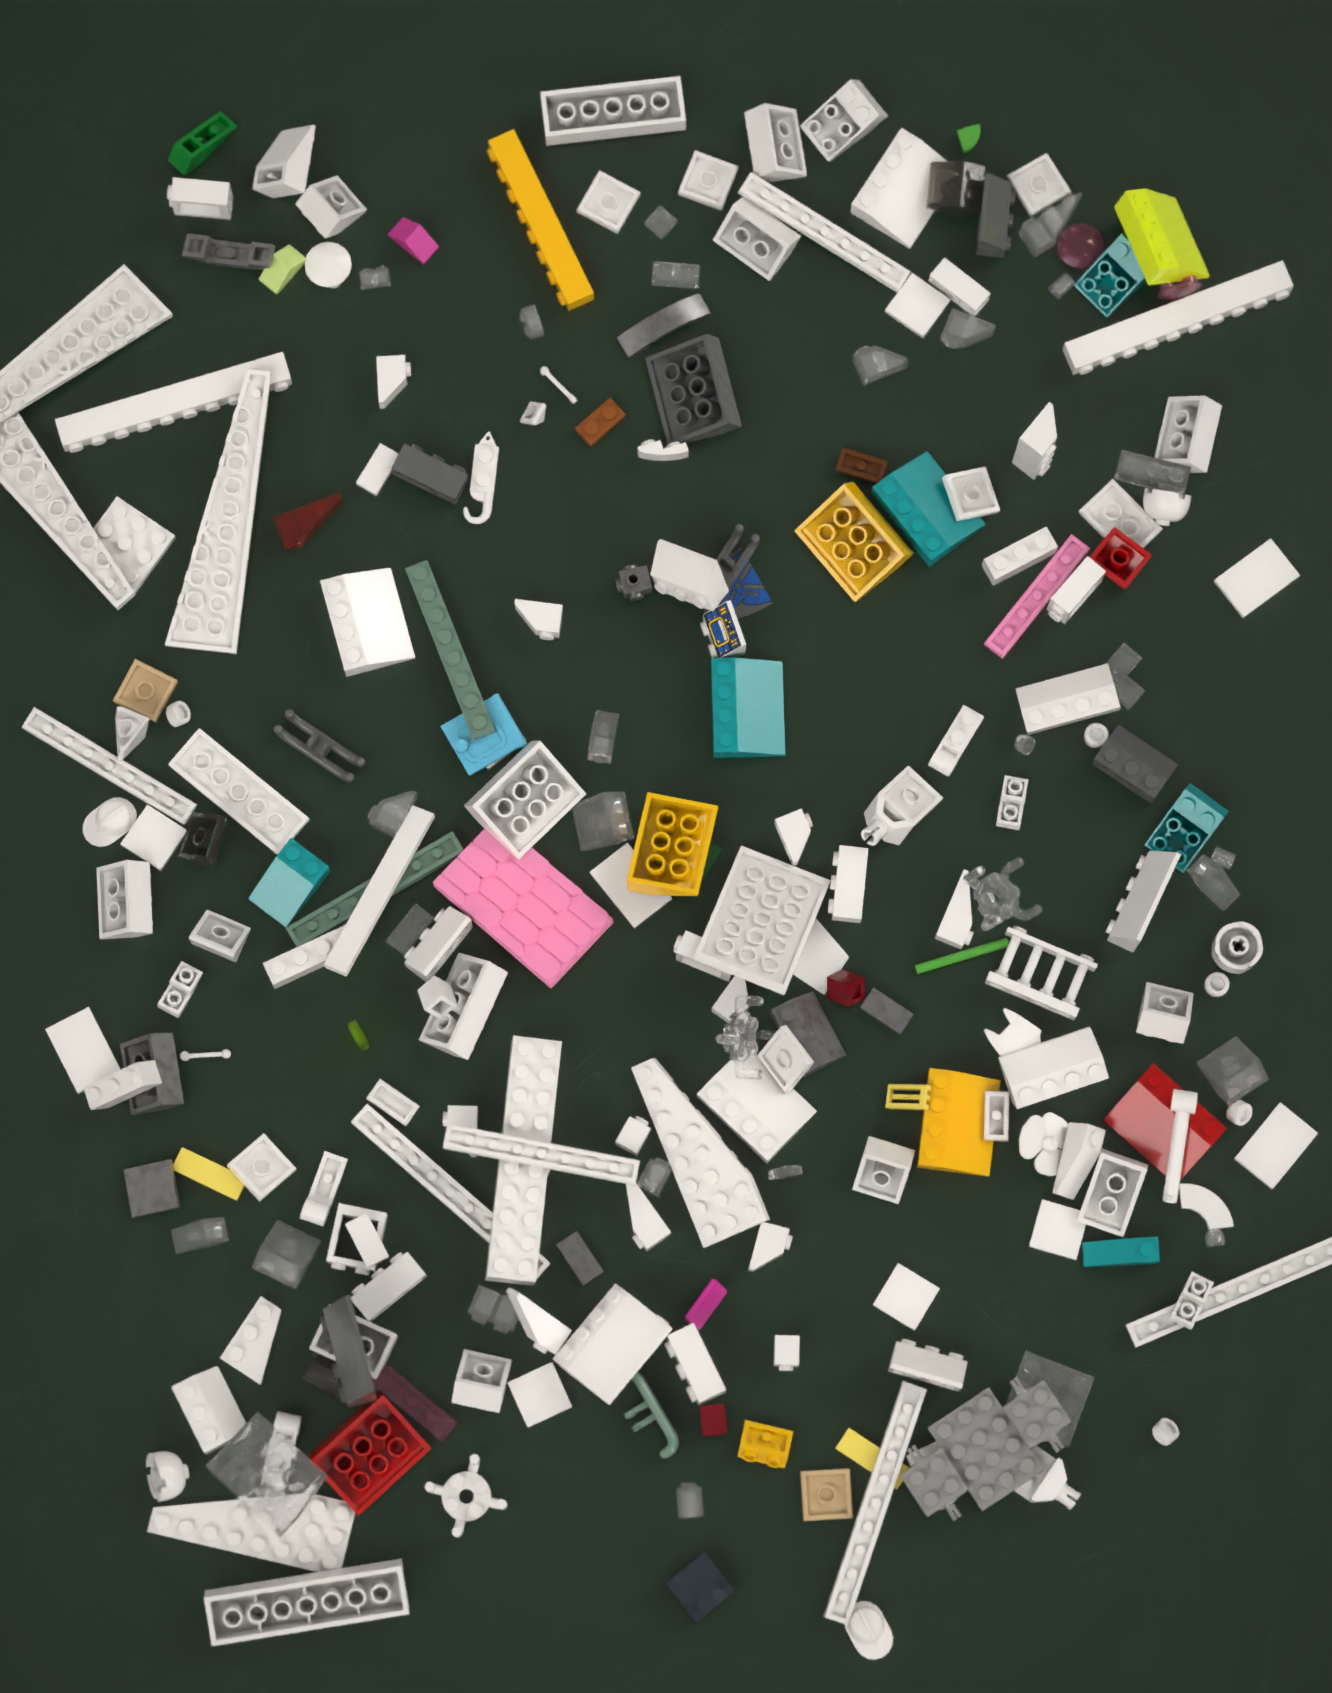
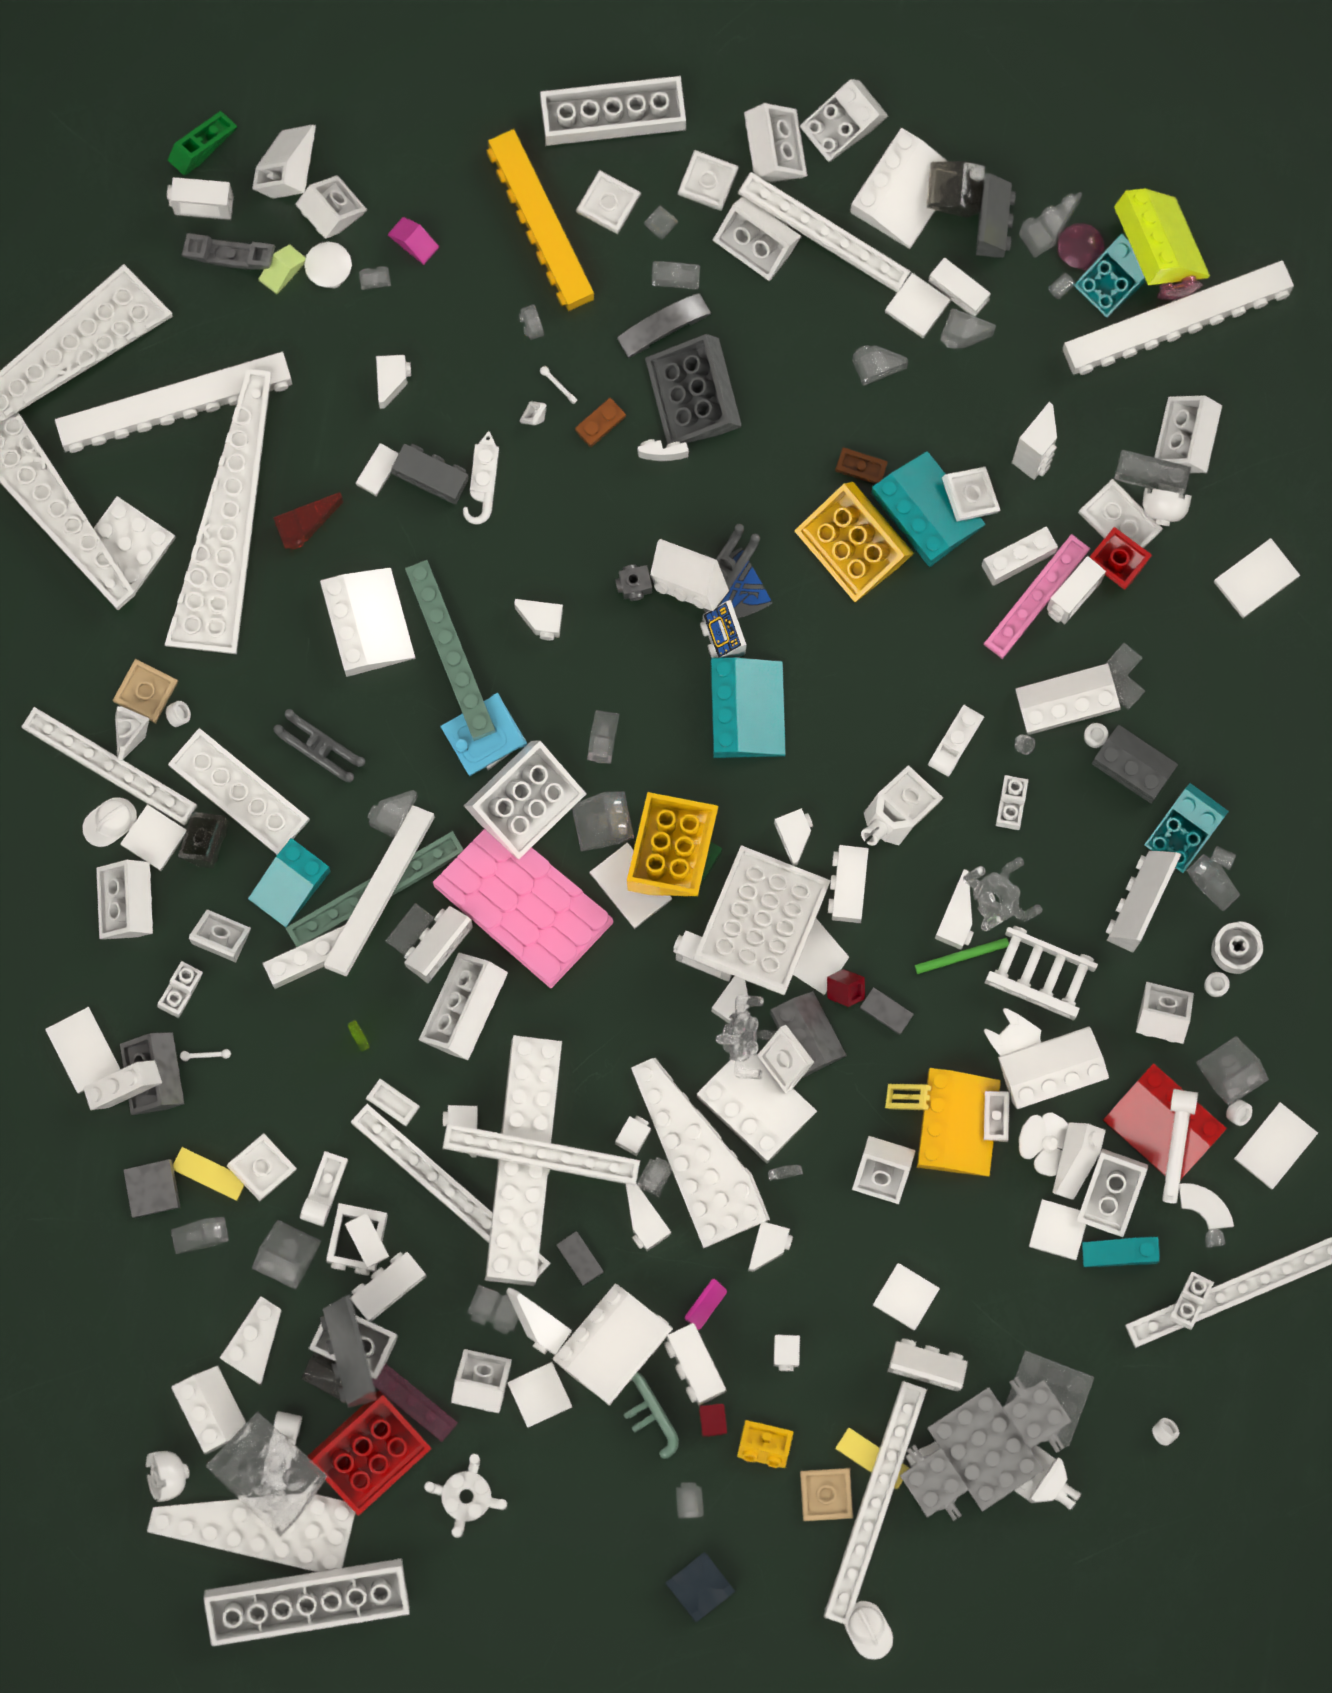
(437, 997): white brick -> none
(968, 137): bright green tile -> none
(1038, 184): white tile -> none

